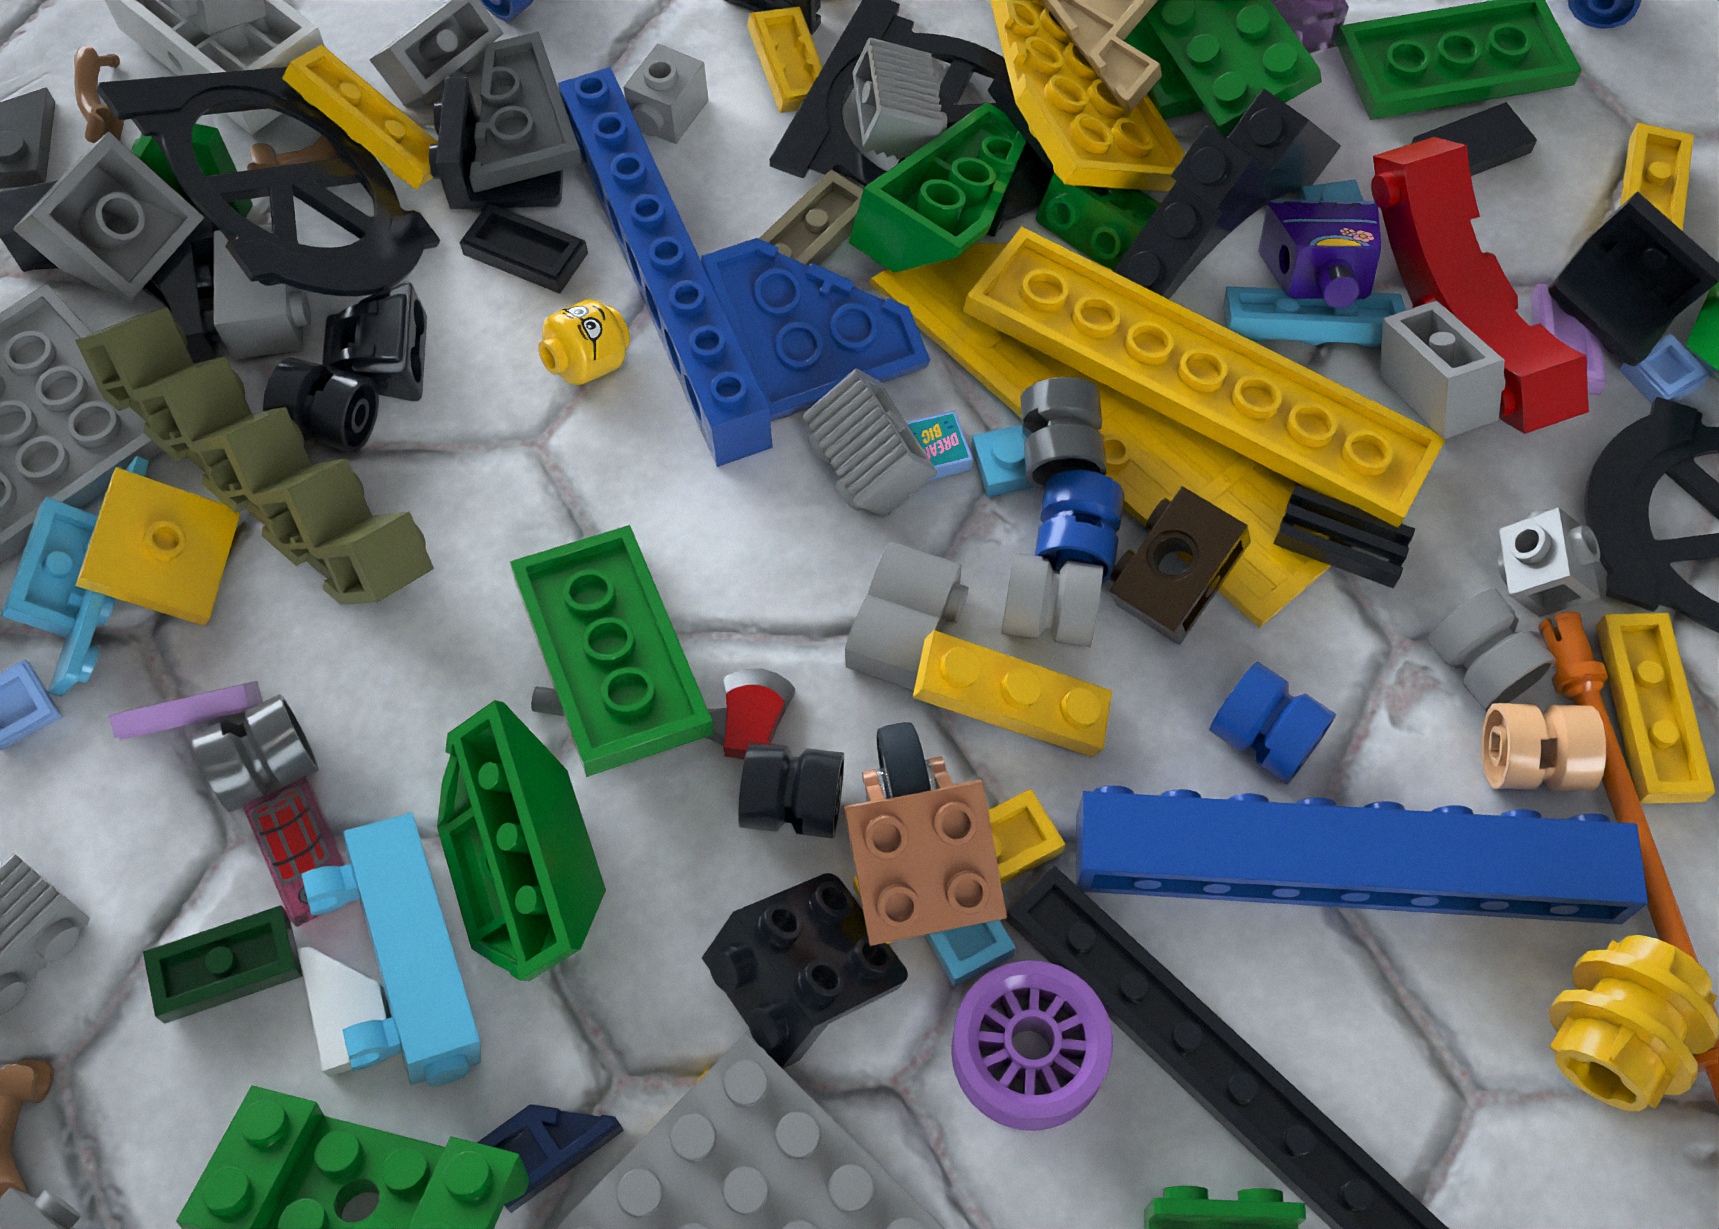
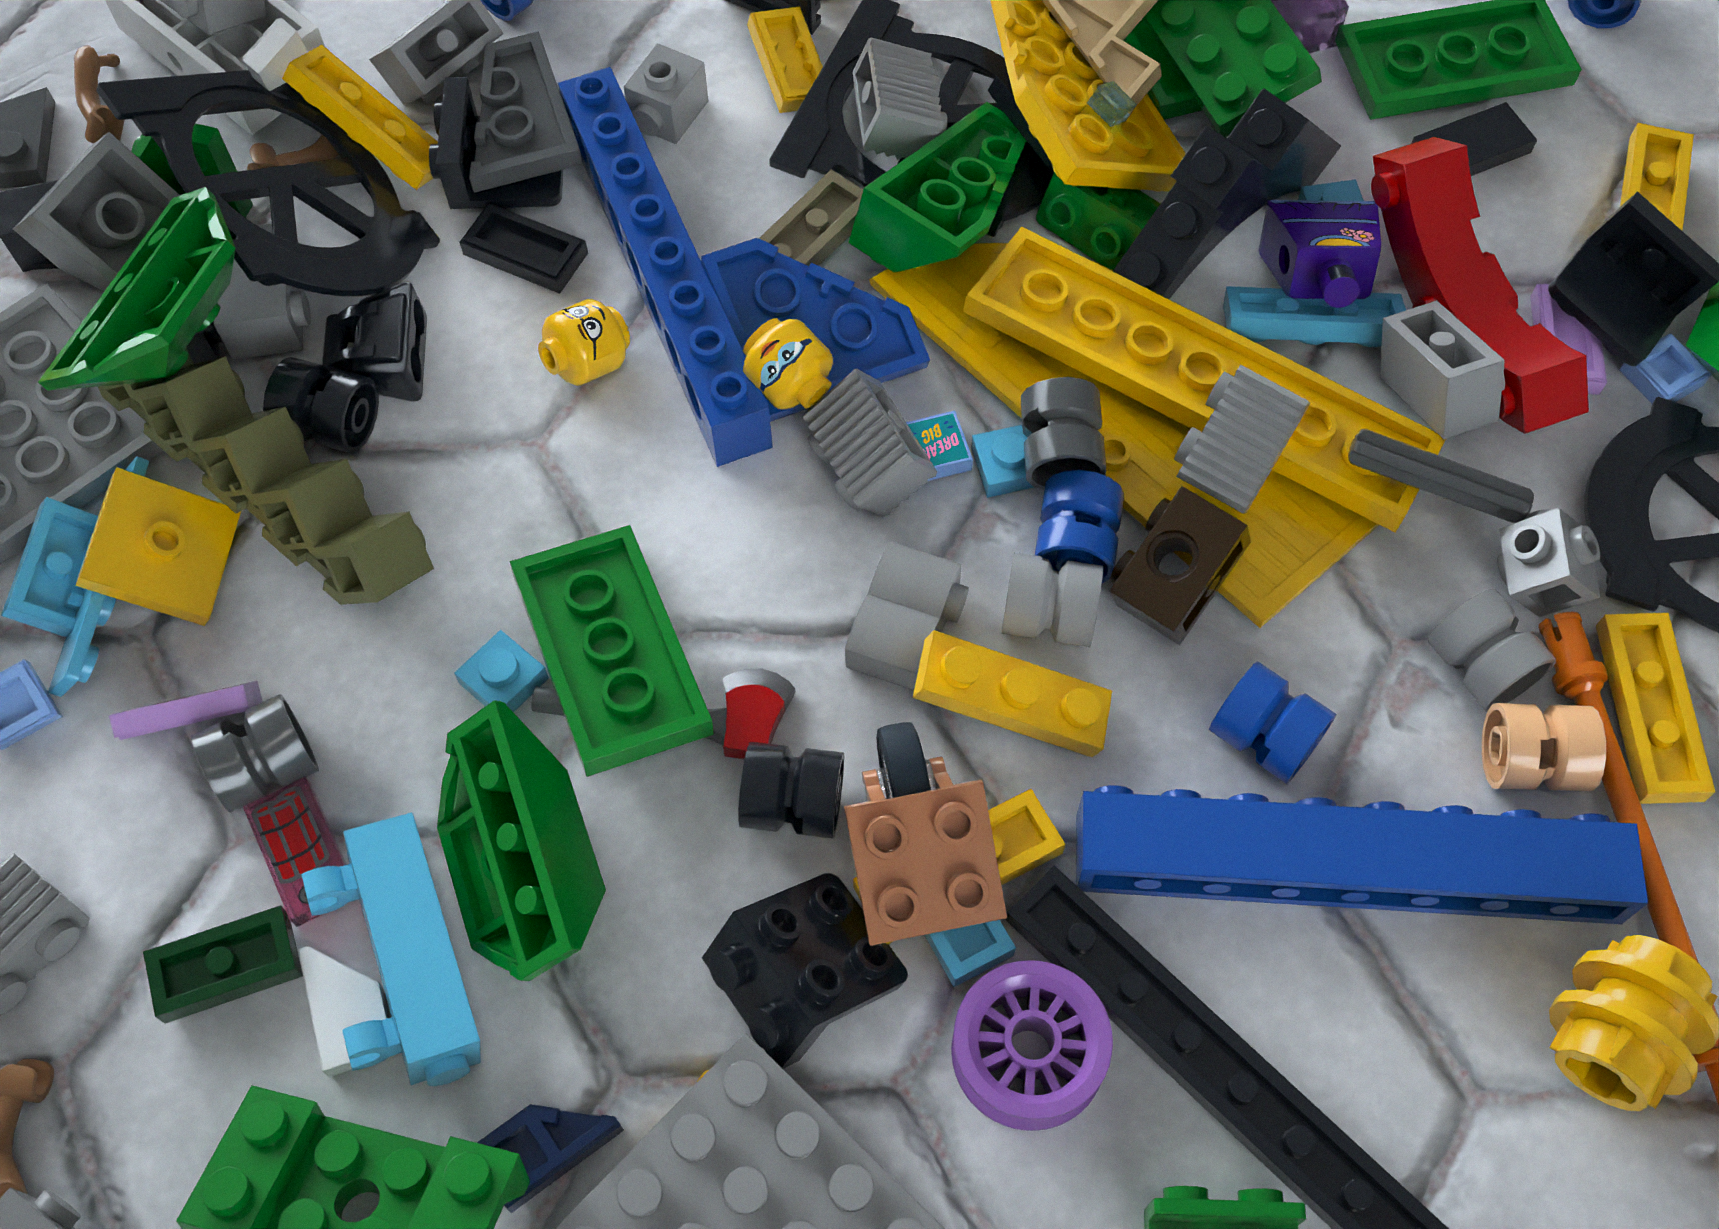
(153, 302): none -> green wedge
(272, 53): none -> white tile
(501, 673): none -> medium azure plate
(788, 363): none -> yellow head
(1111, 103): none -> clear light blue piece
(1241, 438): none -> light grey brick
(1346, 528): black tile -> none
(1440, 476): none -> dark grey axle

